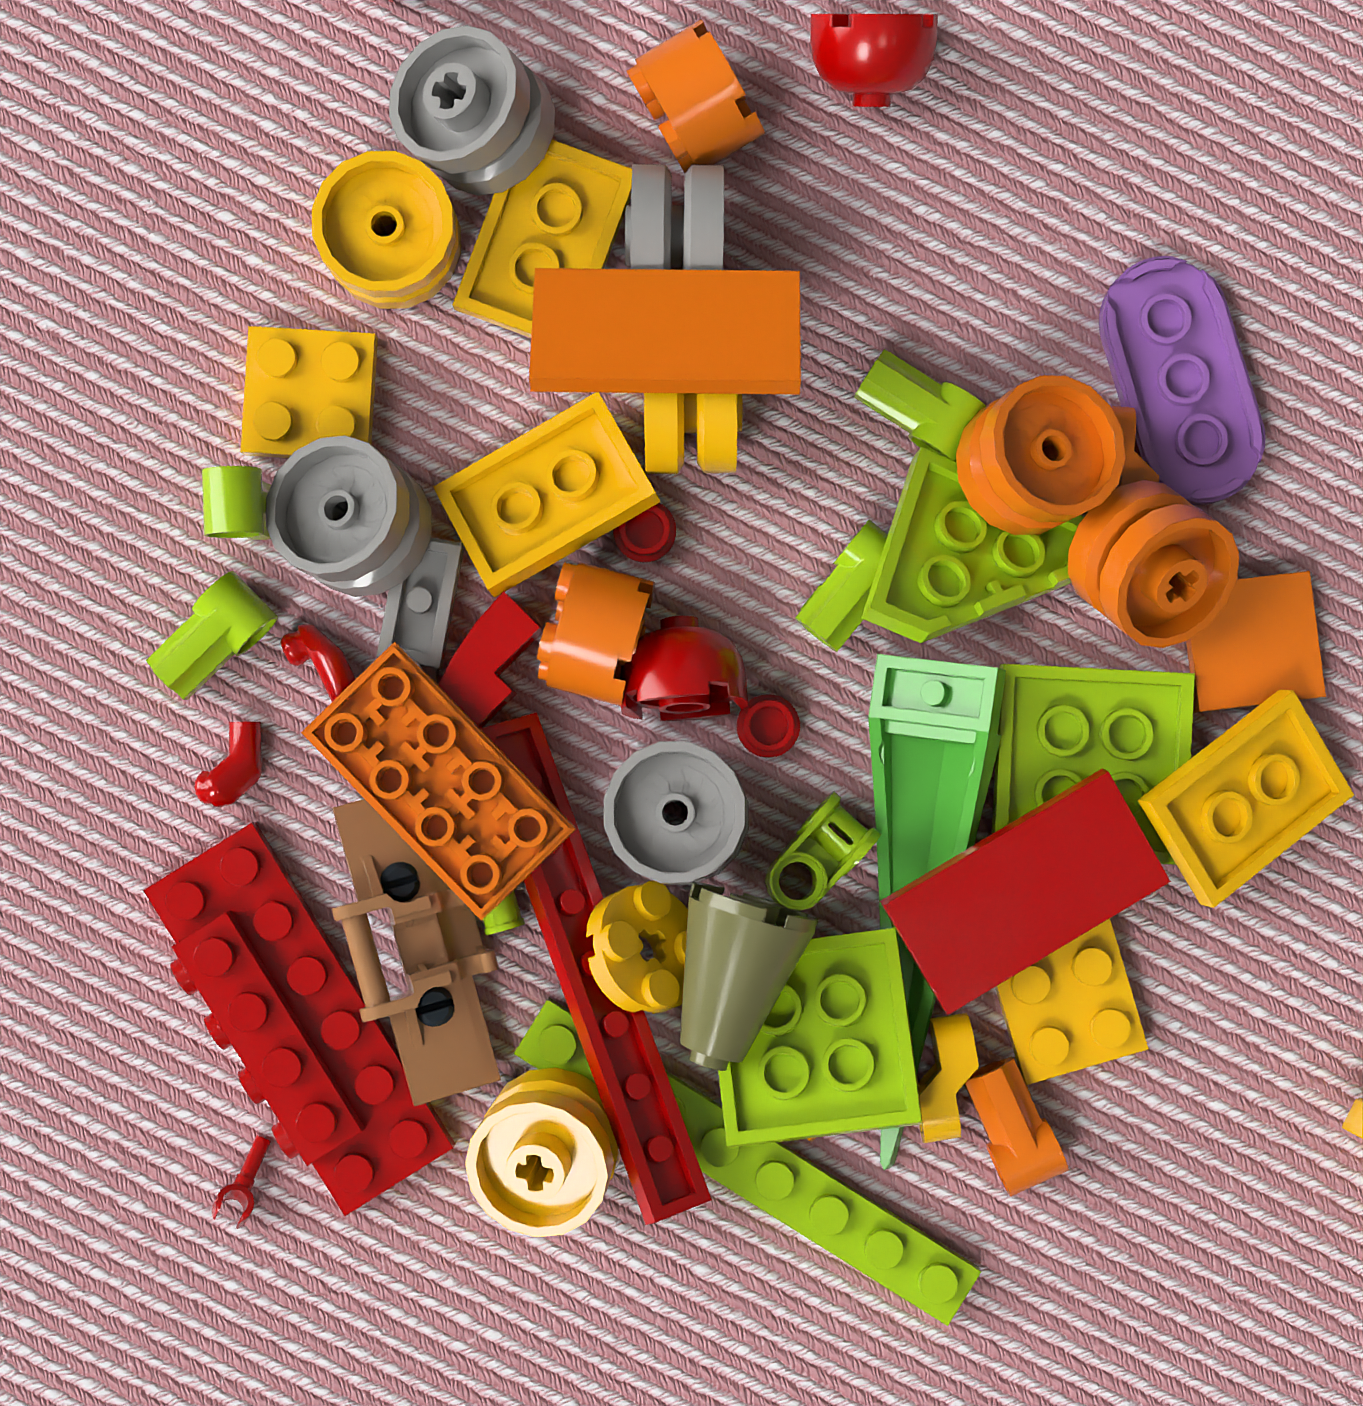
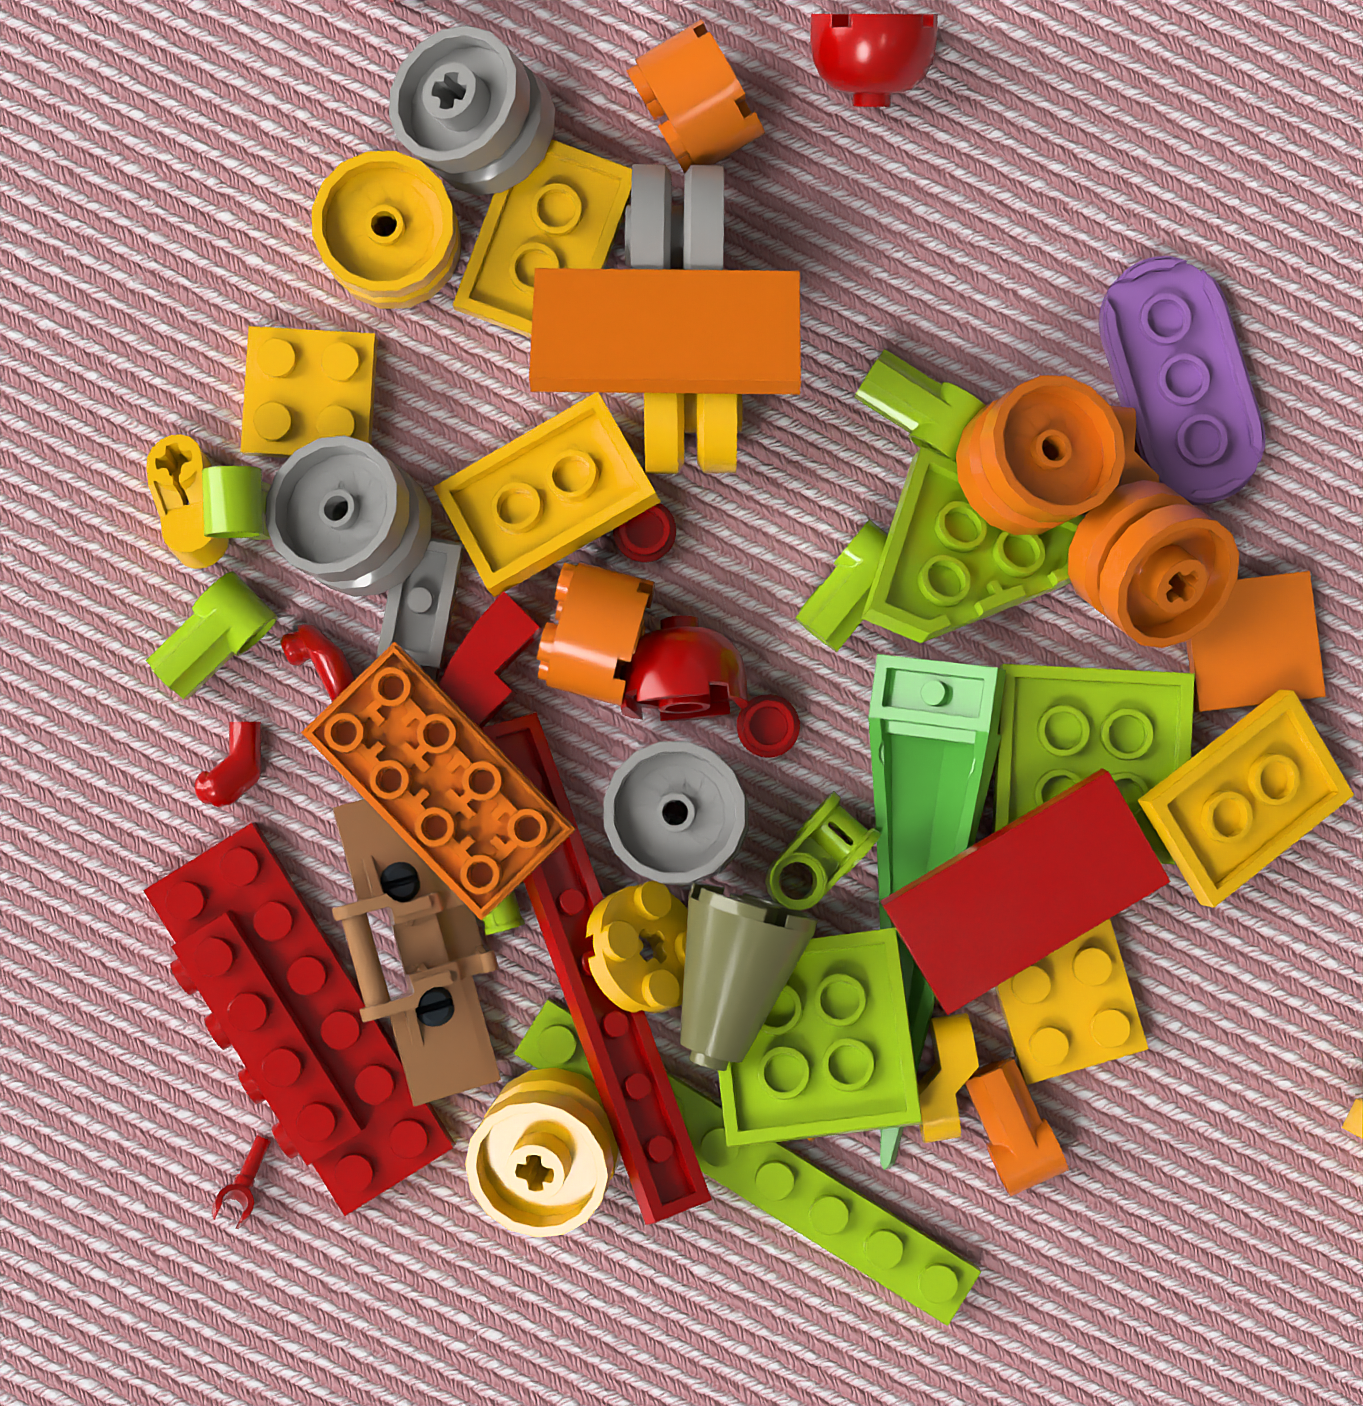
(173, 476): none -> yellow piece

